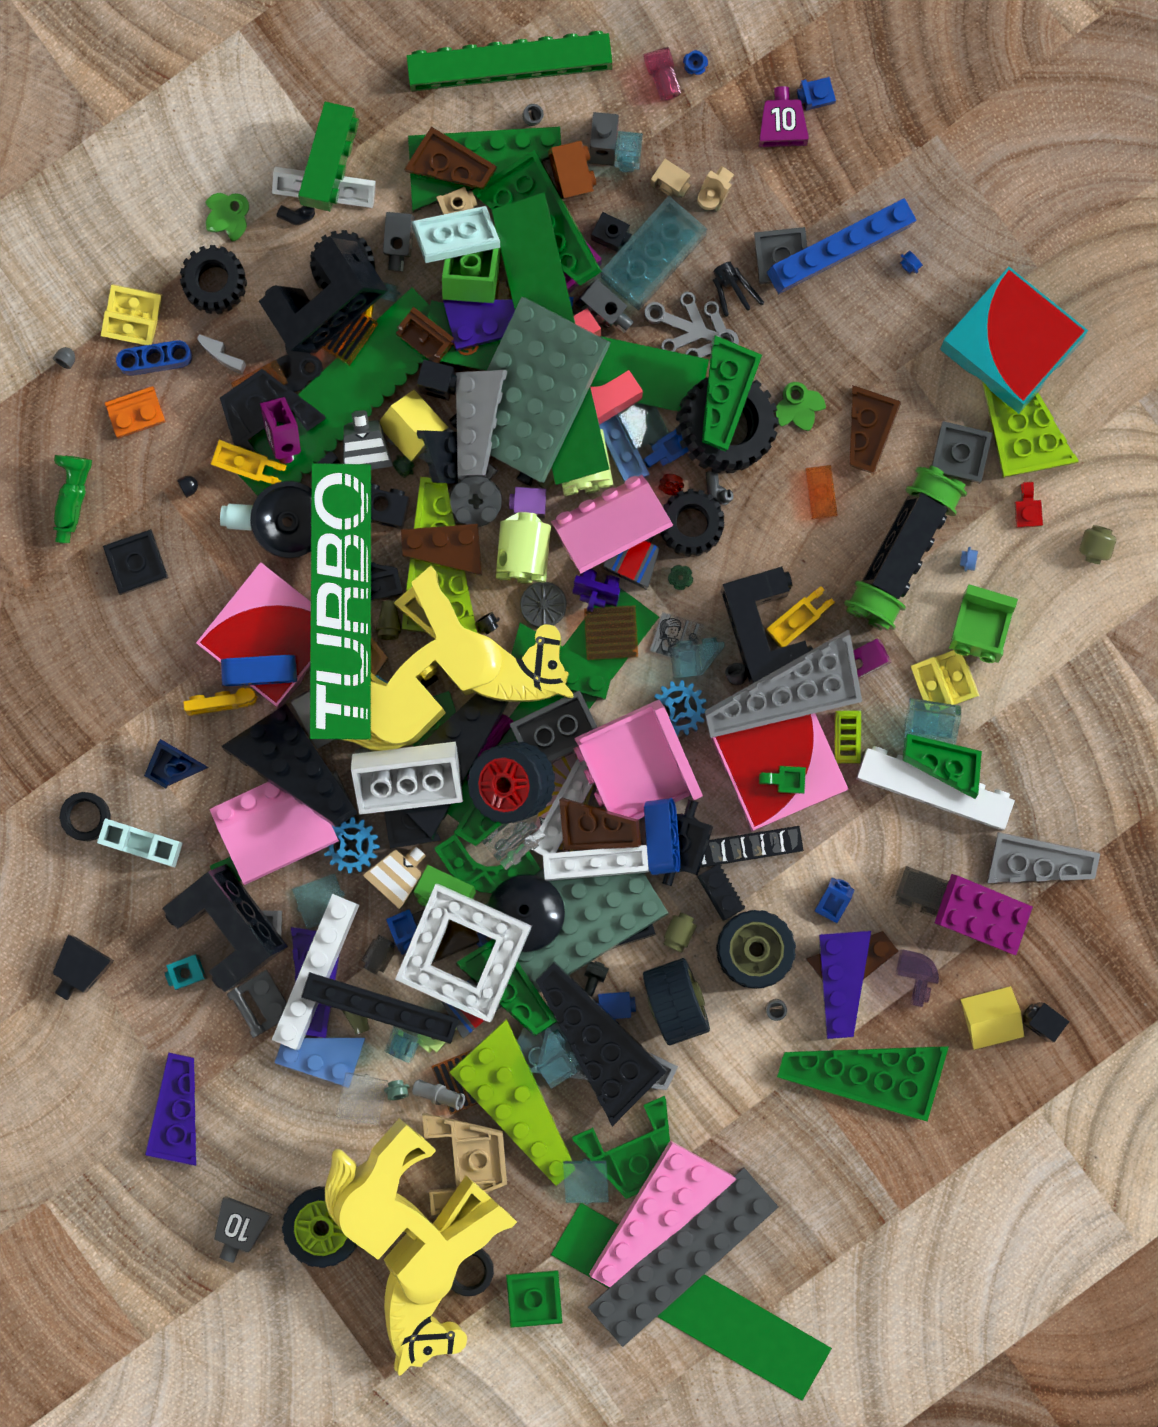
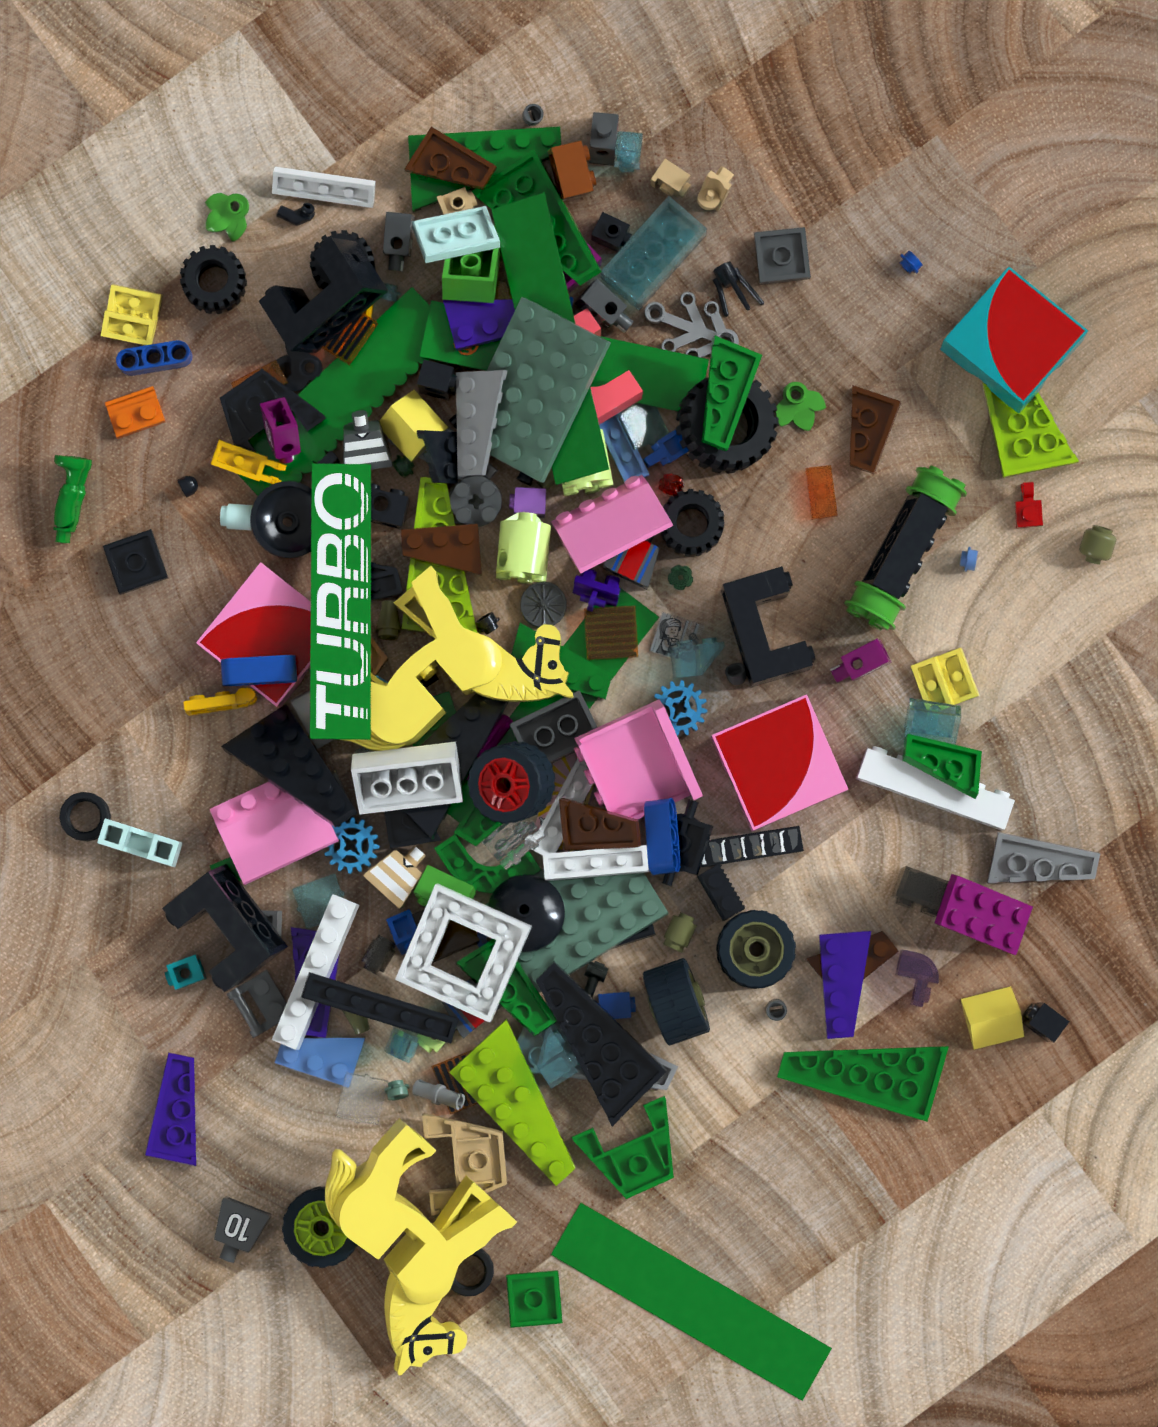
(65, 357): dark grey hinge -> none
(79, 967): black torso -> none
(171, 765): dark blue slope -> none
(216, 350): light grey slope -> none
(328, 156): green wedge -> none
(425, 336): reddish brown hinge -> none
(509, 61): green brick -> none
(585, 1181): clear light blue piece -> none
(661, 68): clear pink piece -> none
(668, 1200): bright pink wing -> none
(682, 1258): dark grey plate -> none
(695, 56): blue plate -> none
(717, 491): dark grey arm -> none
(783, 121): magenta torso -> none
(788, 779): green plate -> none
(797, 619): yellow hinge -> none
(807, 685): light grey wing -> none
(816, 93): blue bracket -> none
(835, 899): blue bracket -> none
(841, 246): blue brick -> none
(847, 759): lime slope -> none
(962, 451): dark grey plate -> none
(982, 624): bright green panel -> none

